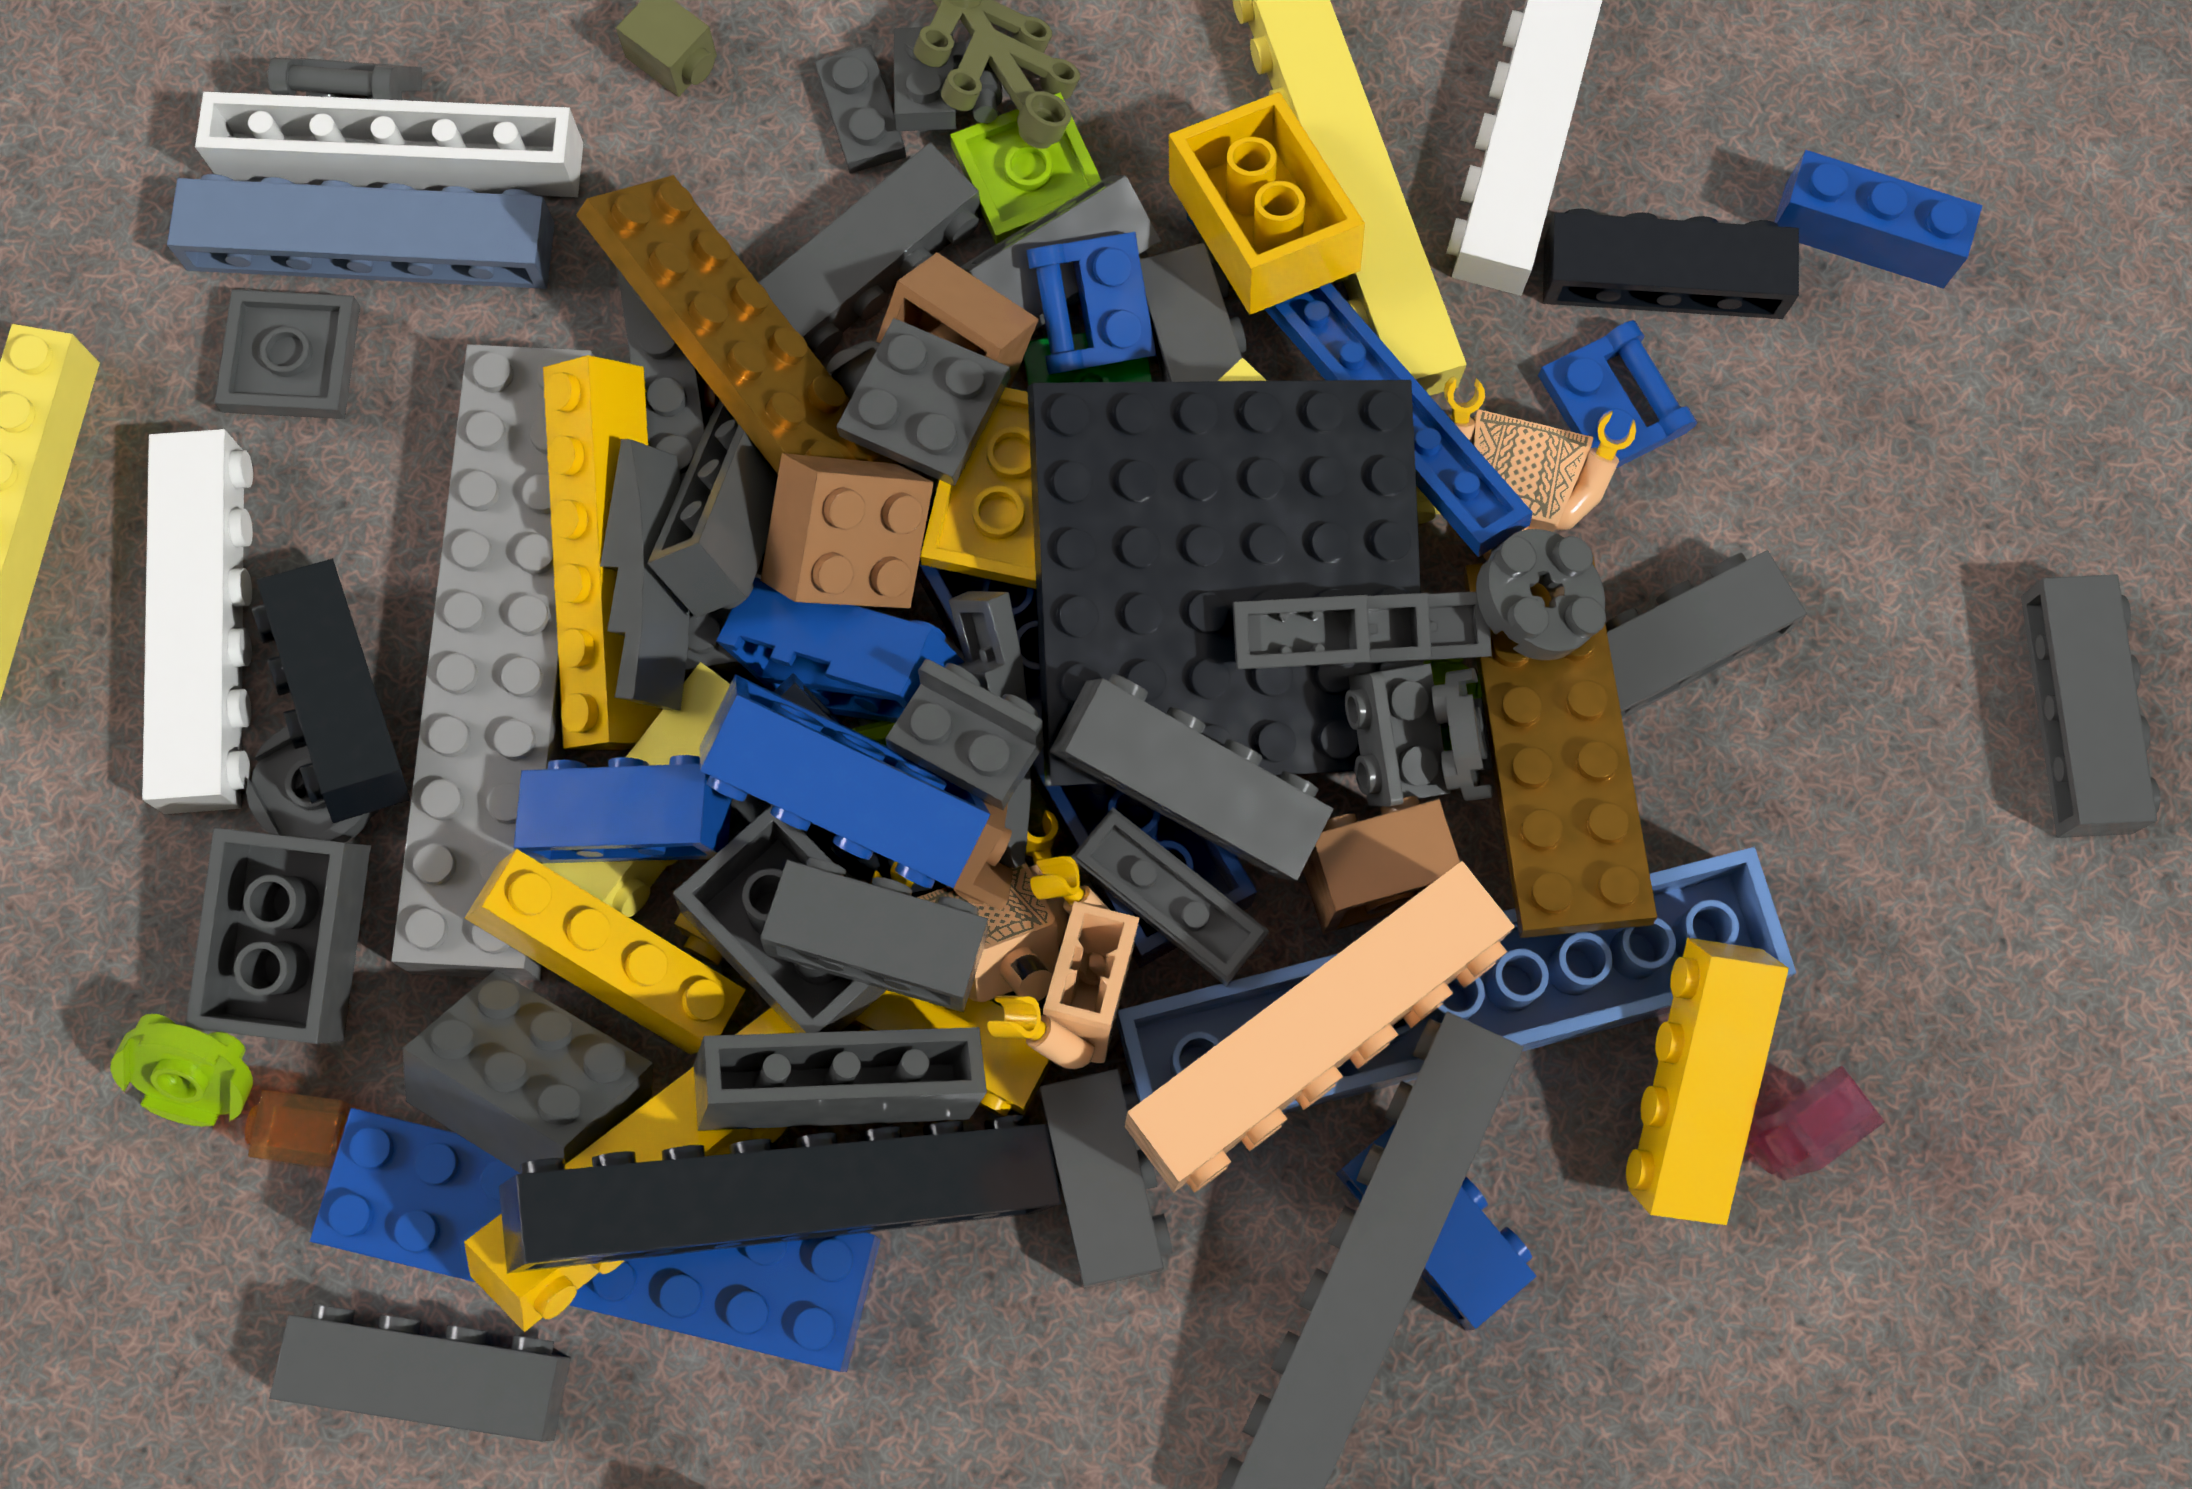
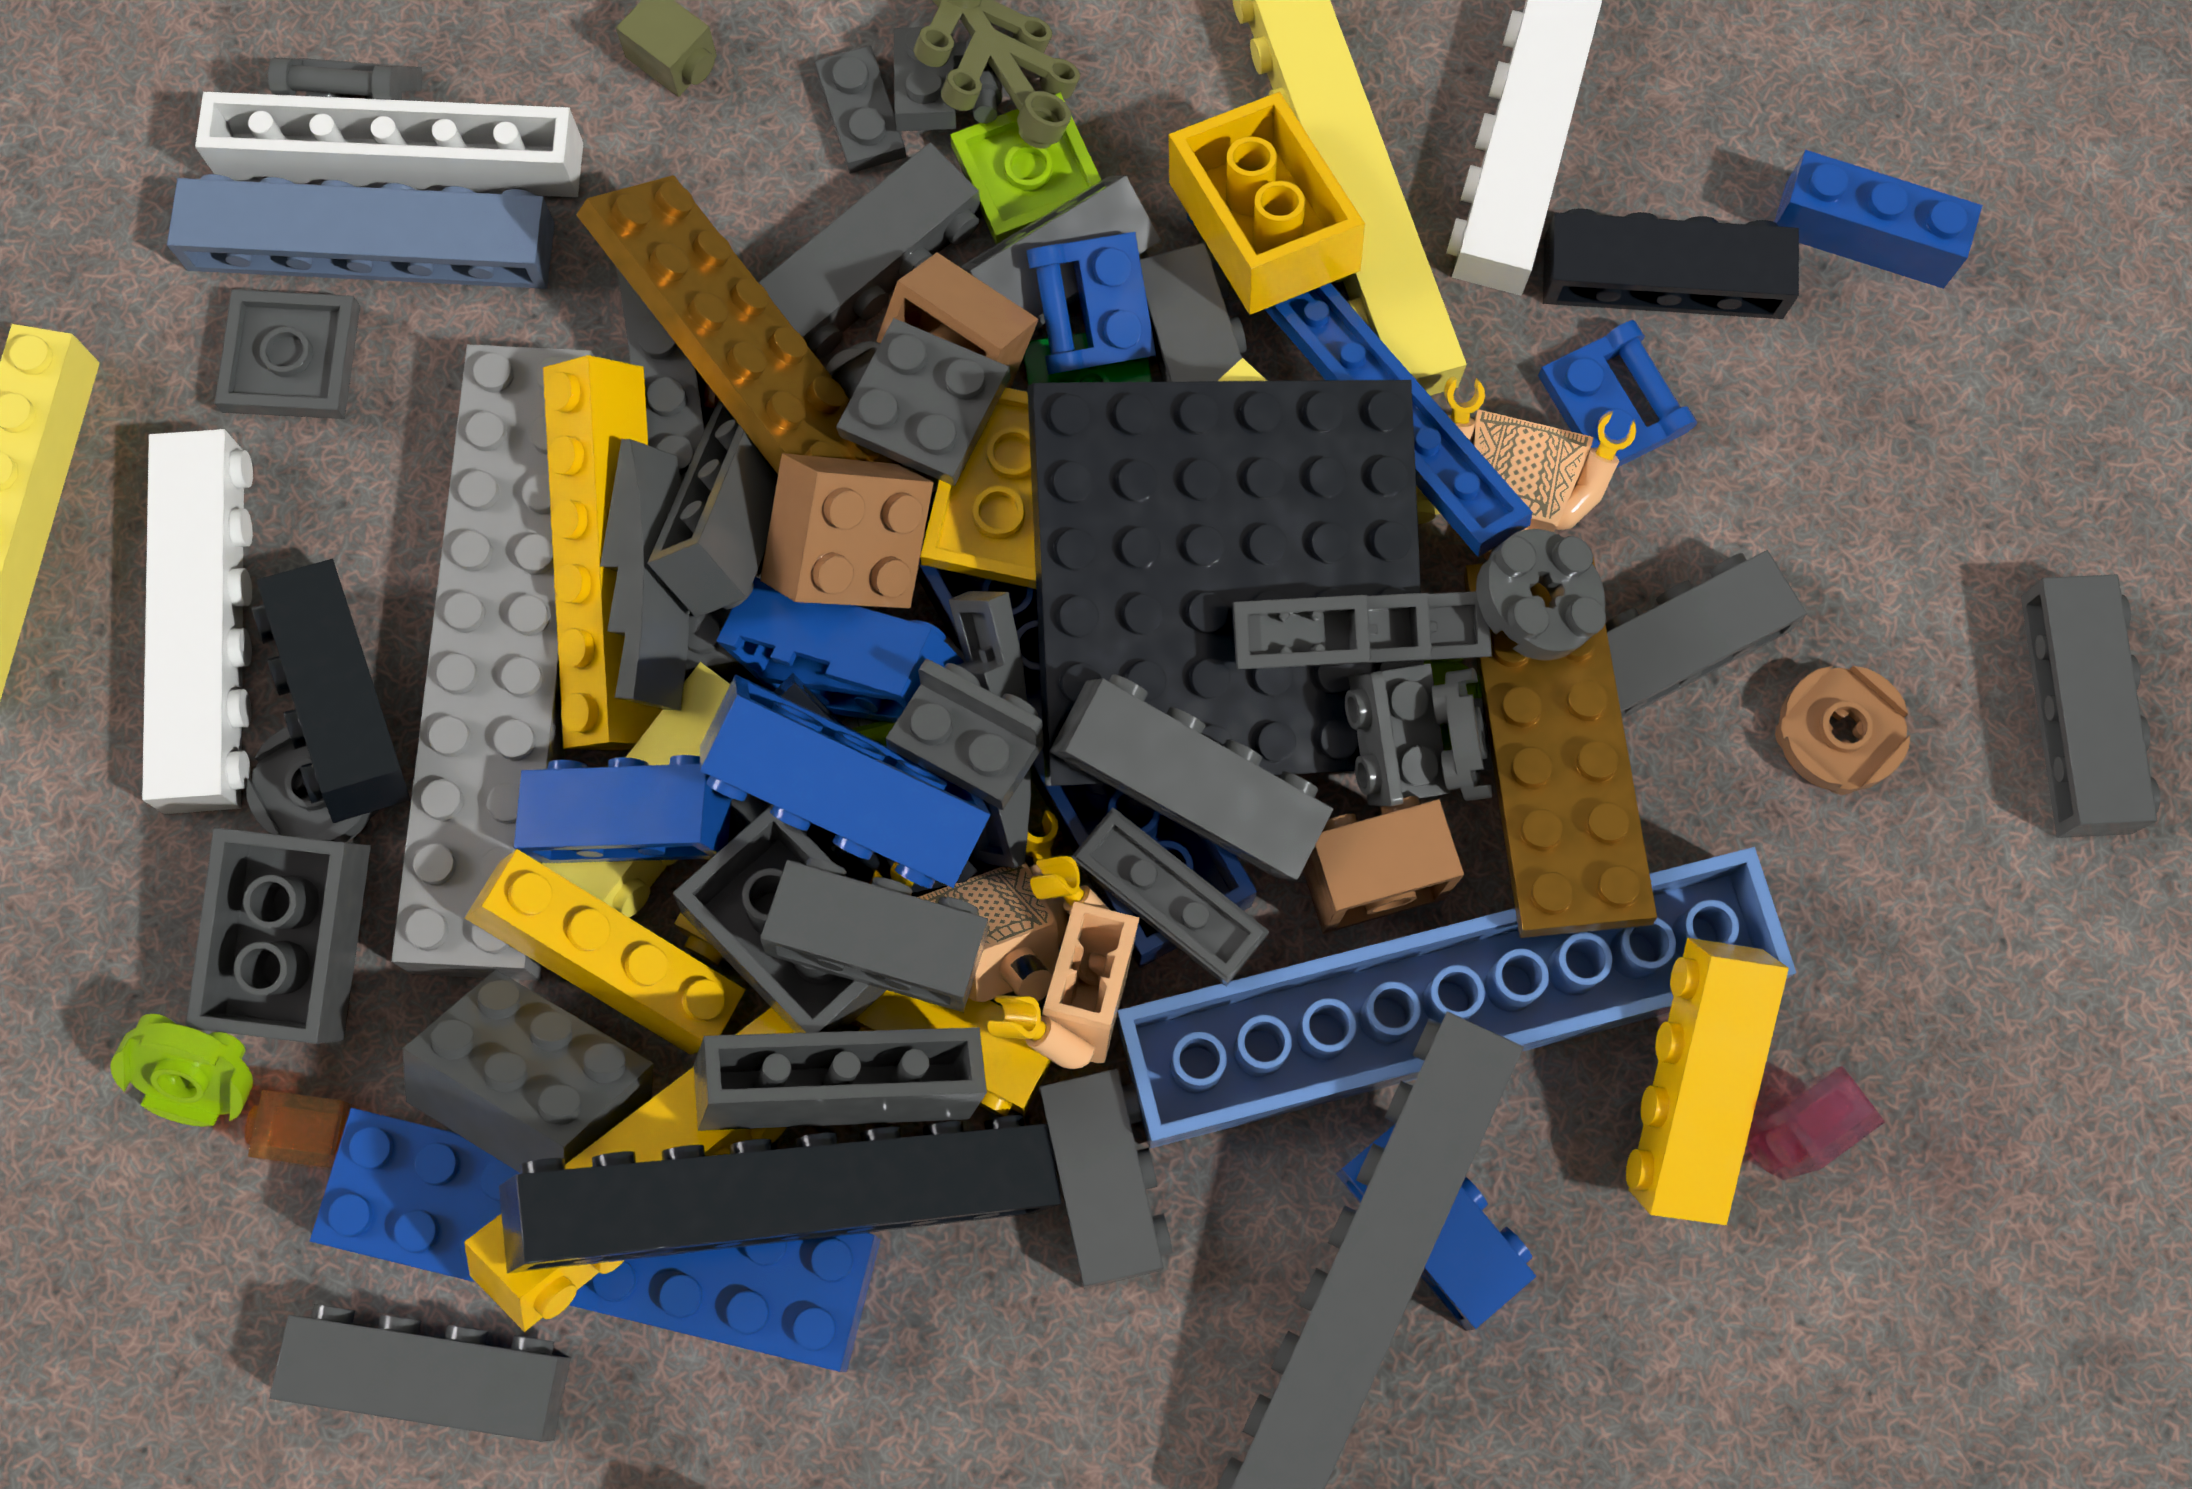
(983, 876): medium nougat bracket -> none
(1317, 1026): light nougat brick -> none
(1837, 764): none -> medium nougat plate

